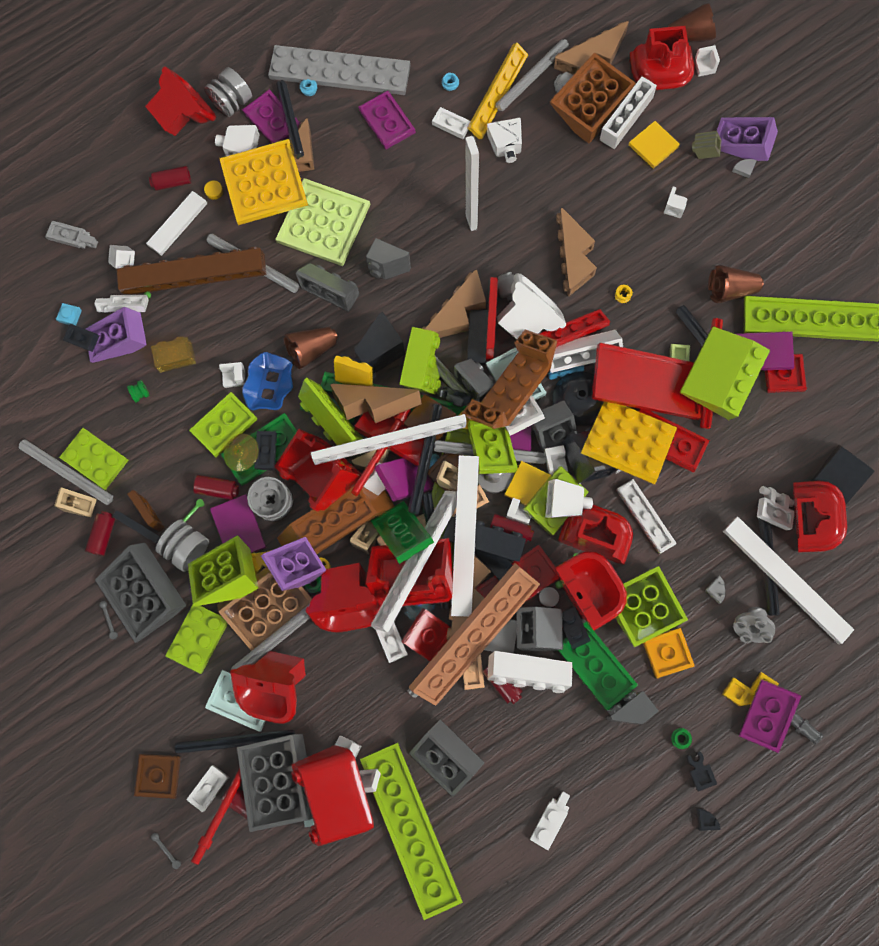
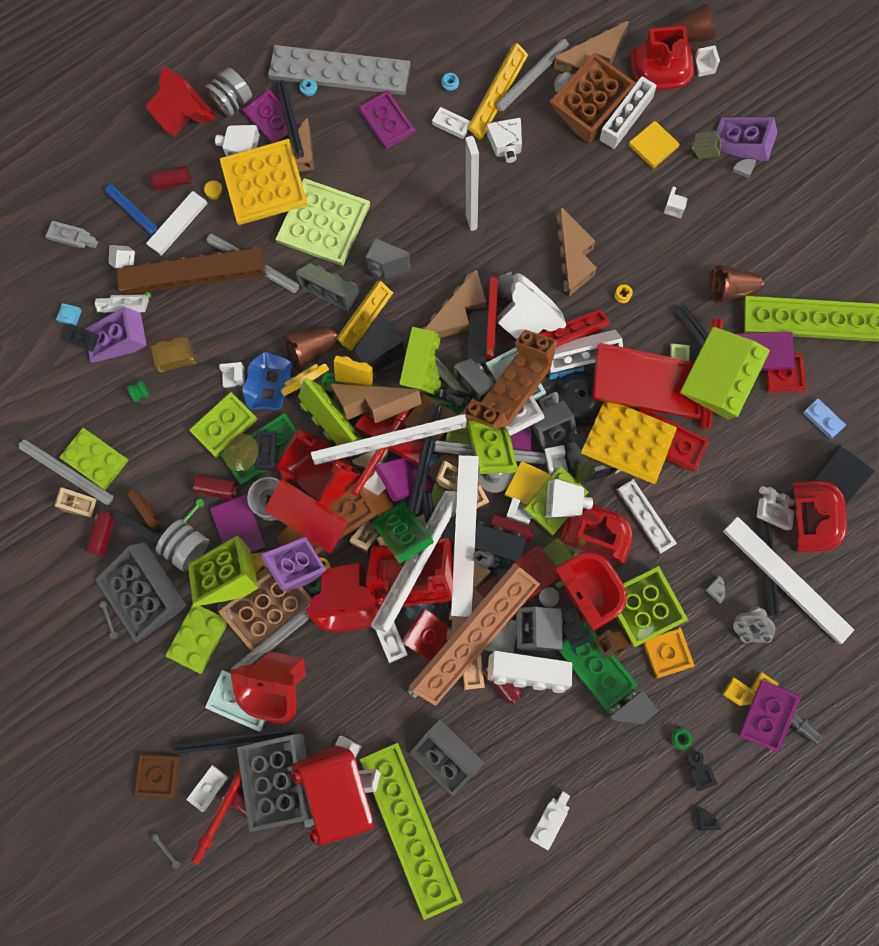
(131, 209): none -> blue axle
(296, 382): none -> yellow tile
(306, 516): none -> red tile
(364, 315): none -> yellow plate
(486, 559): none -> dark grey pin
(549, 400): none -> light grey tile
(557, 552): none -> clear neon green plate
(612, 643): none -> reddish brown brick
(824, 418): none -> light blue plate

